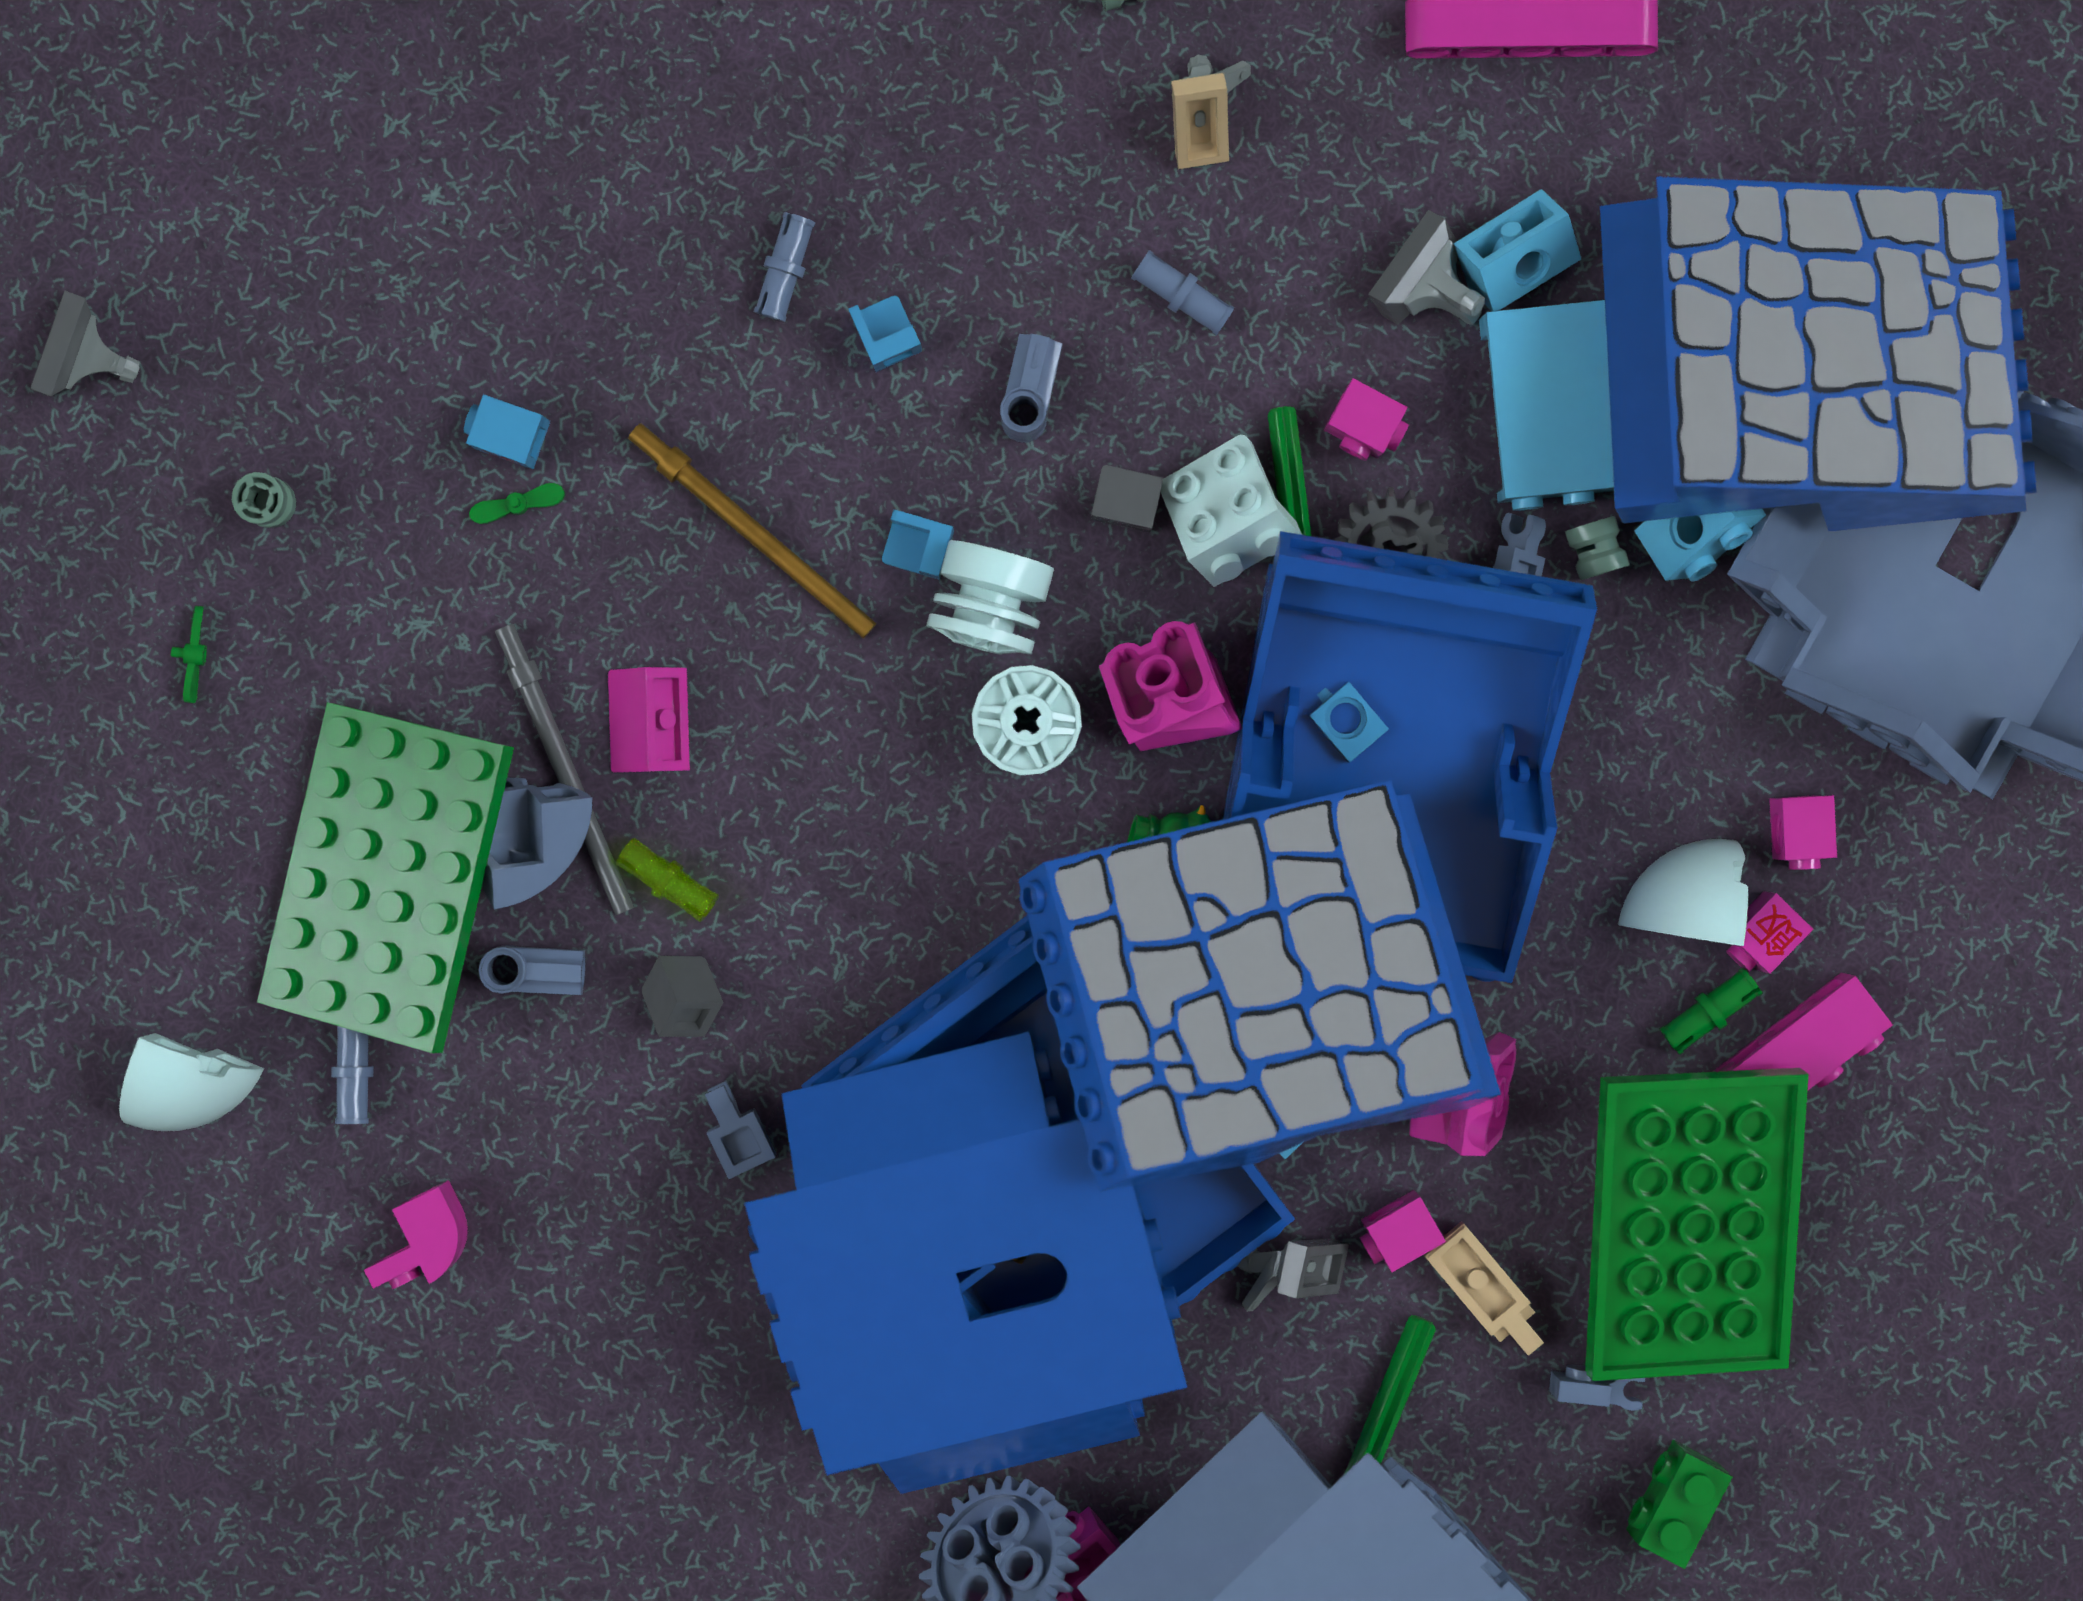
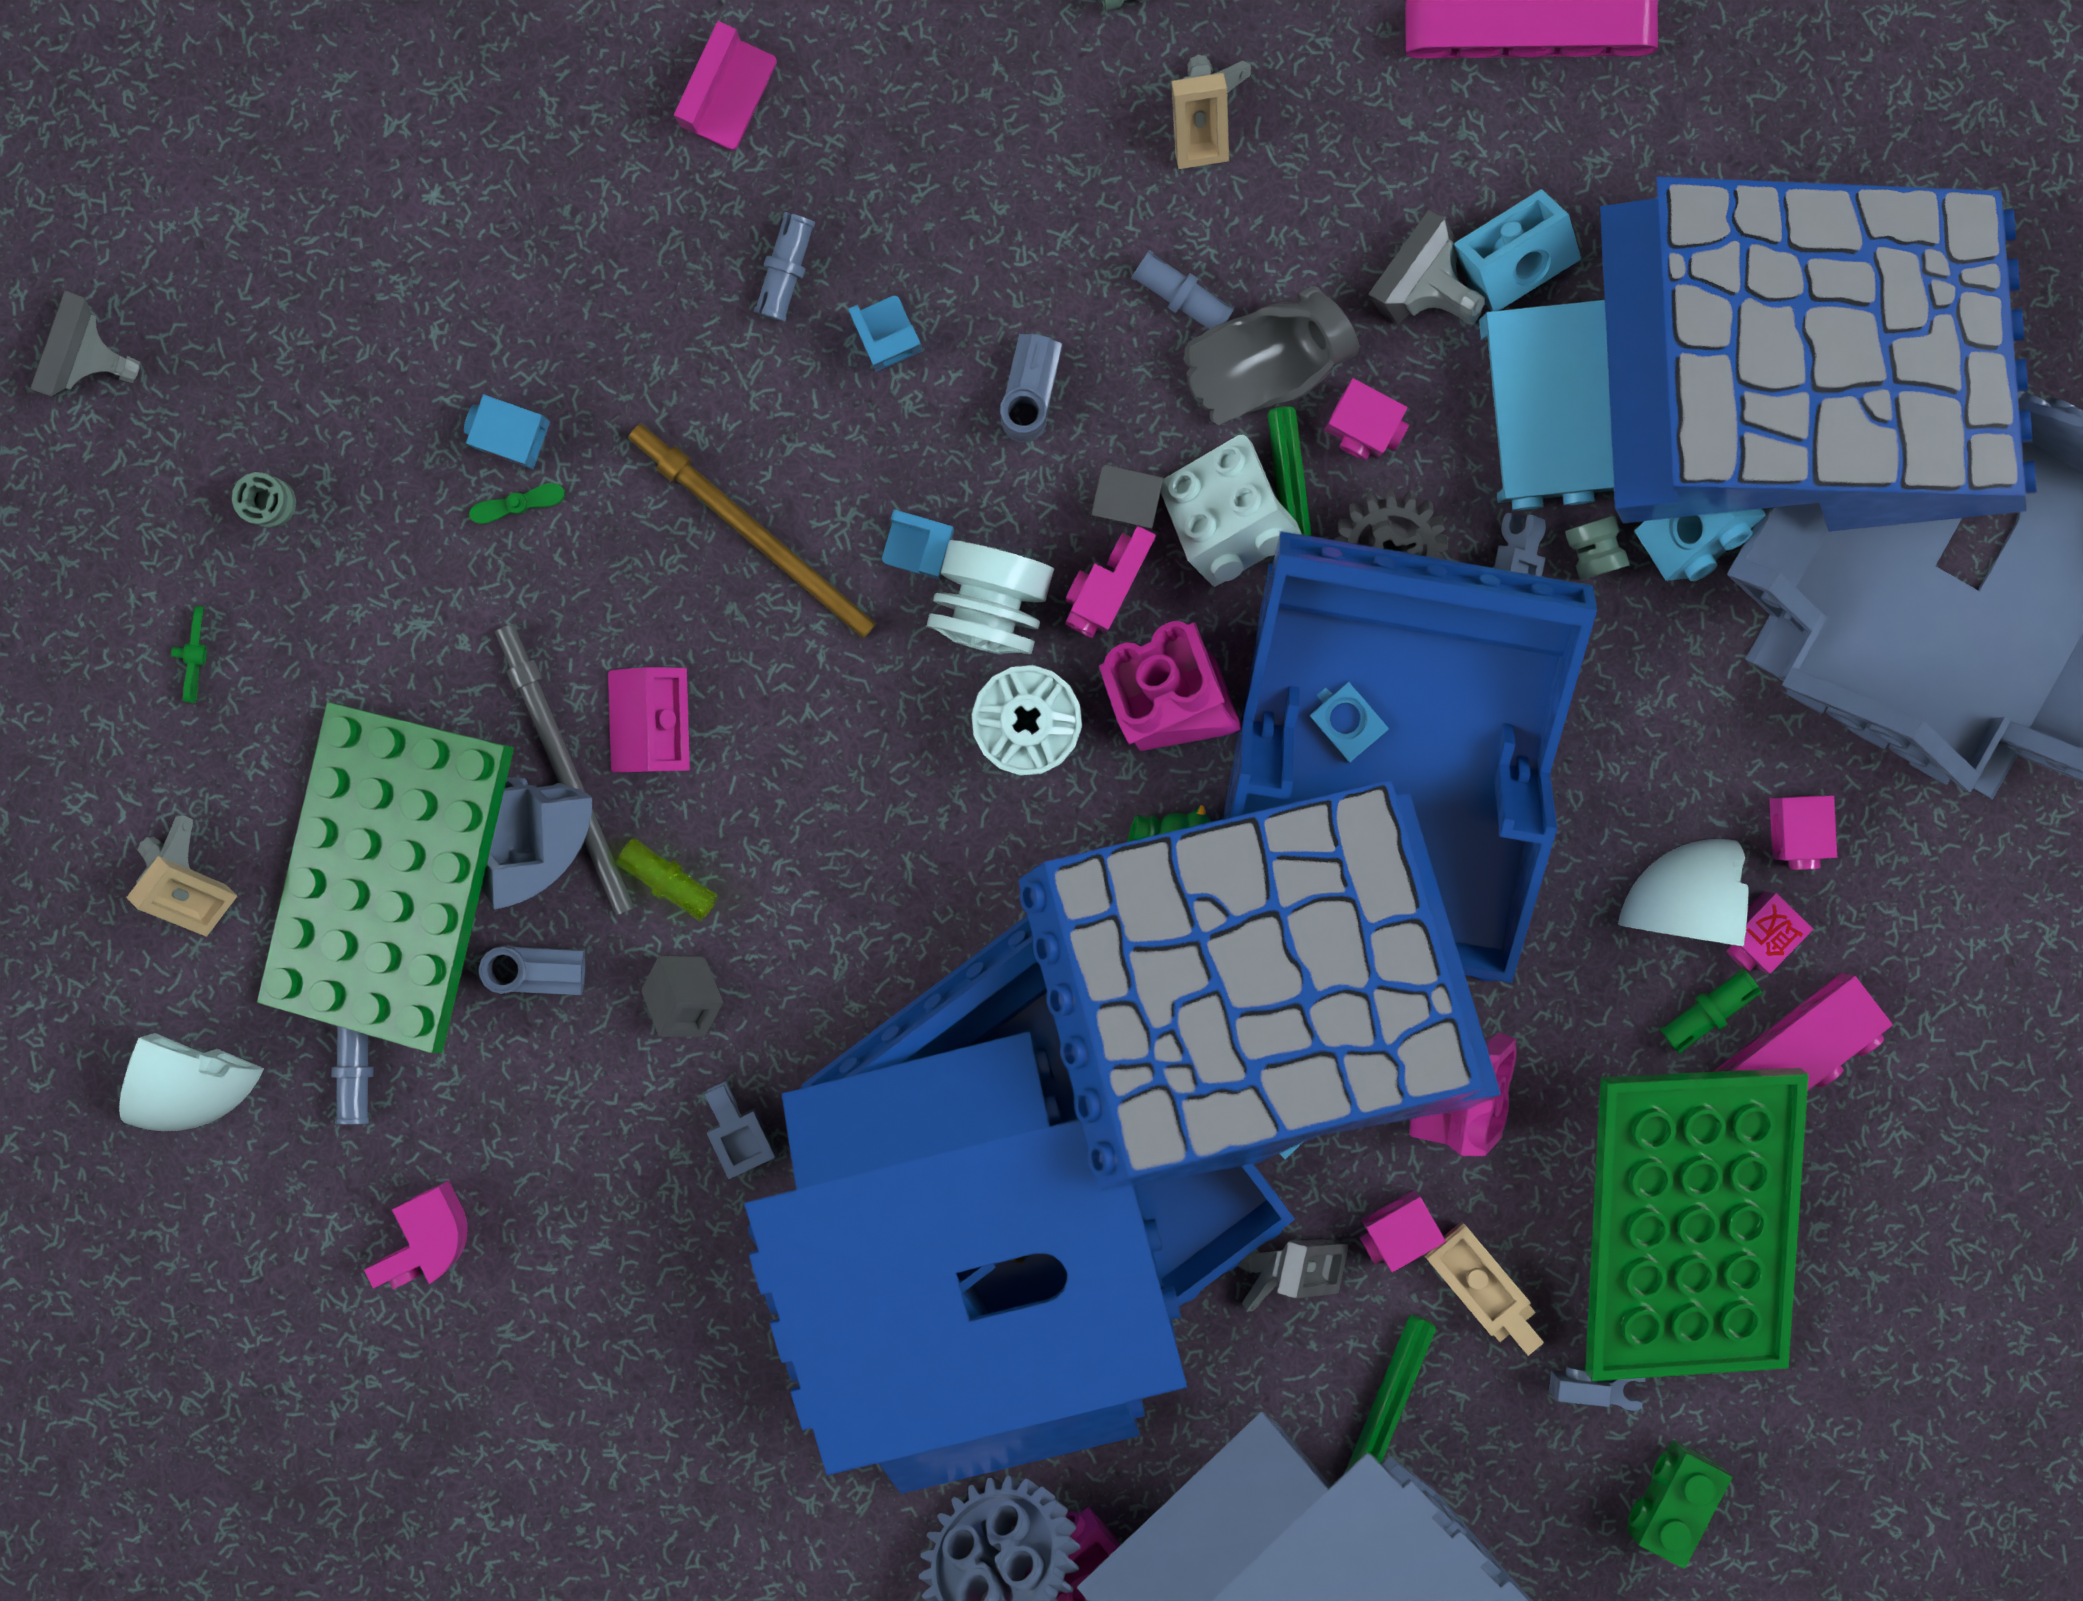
(173, 889): none -> tan piece
(725, 88): none -> dark pink panel
(1101, 592): none -> dark pink plate
(1268, 355): none -> dark grey hair

